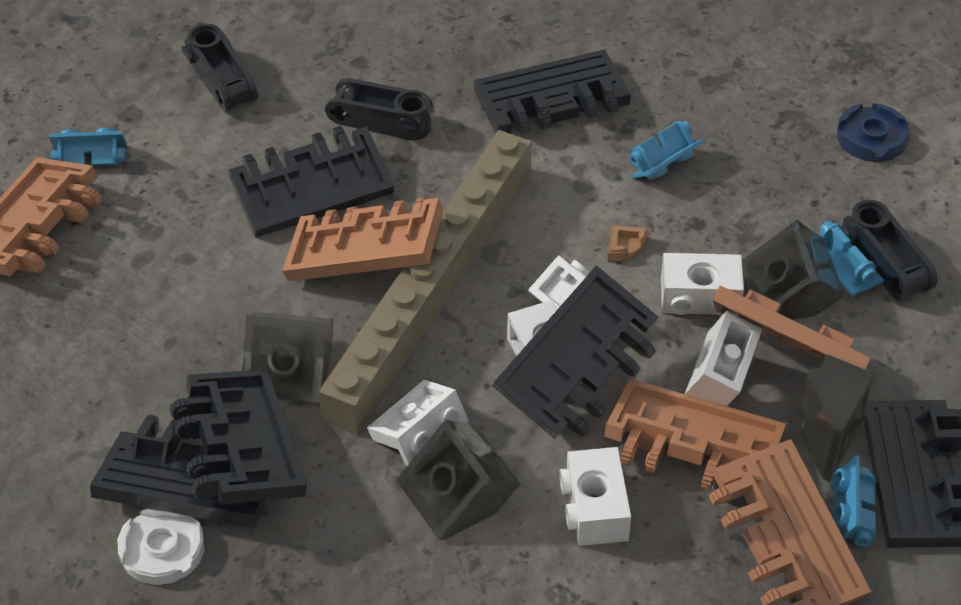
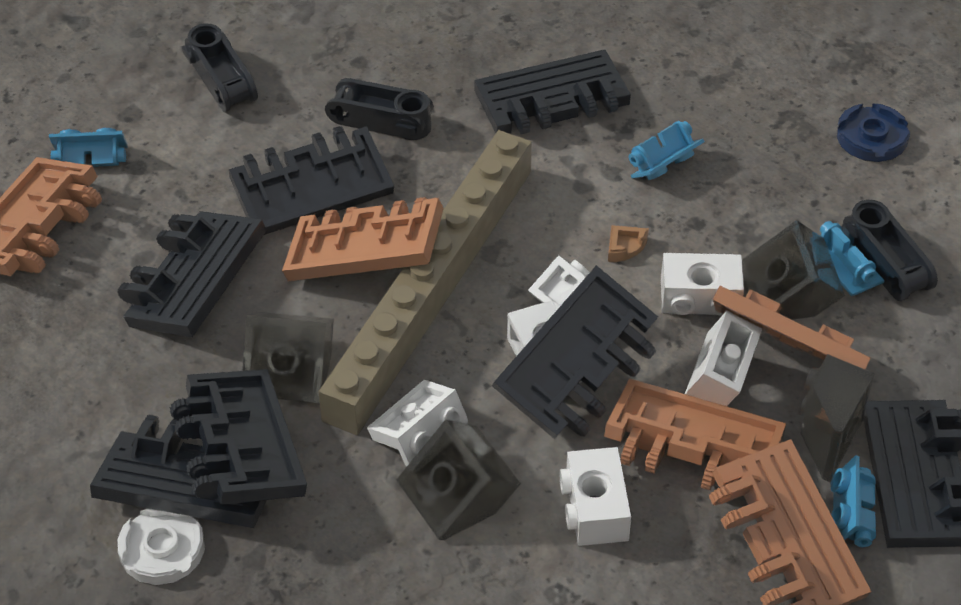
(191, 279): none -> black hinge

